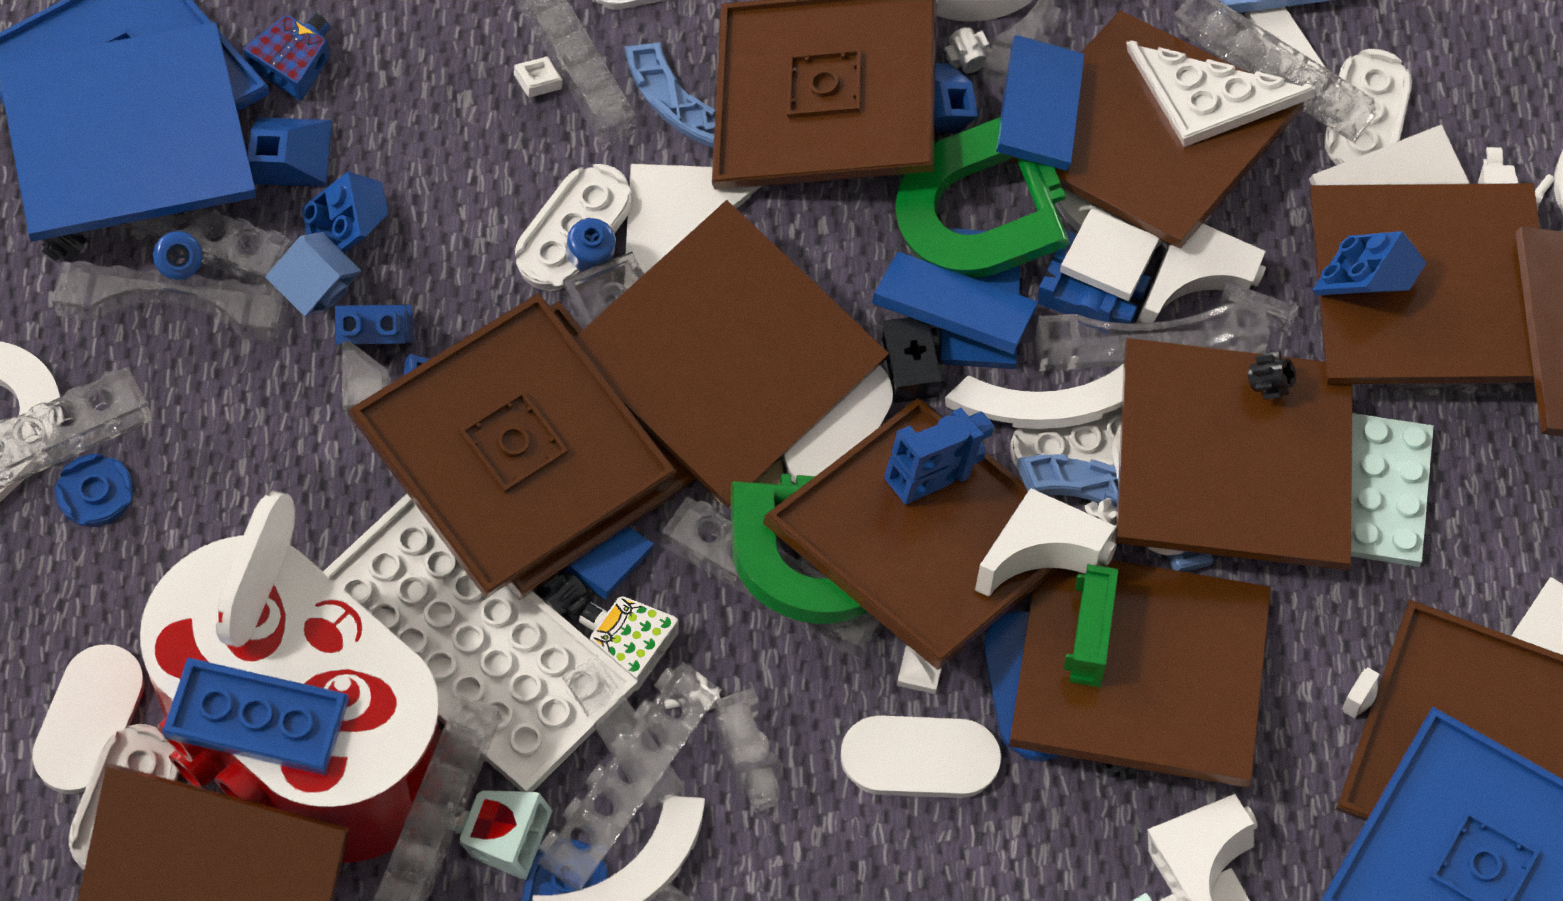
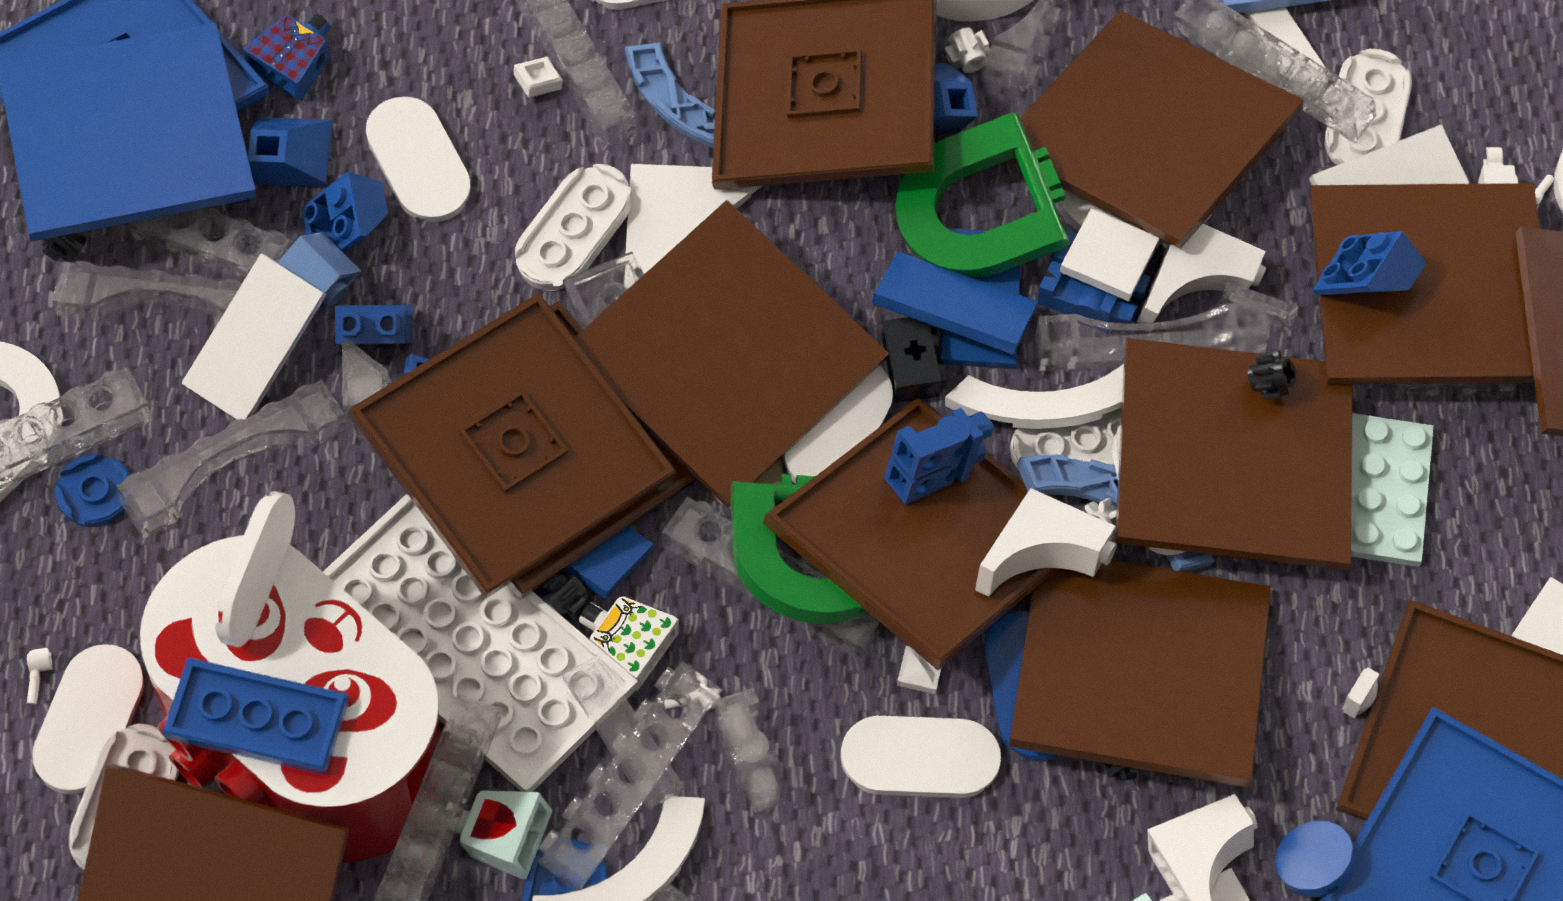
(37, 661): none -> white hand
(172, 242): blue head -> none
(254, 338): none -> white tile
(299, 421): none -> clear arch
(418, 159): none -> white tile
(590, 243): blue head -> none
(1040, 103): blue tile -> none
(1093, 625): green container -> none
(1211, 95): white tile -> none
(1315, 858): none -> tile

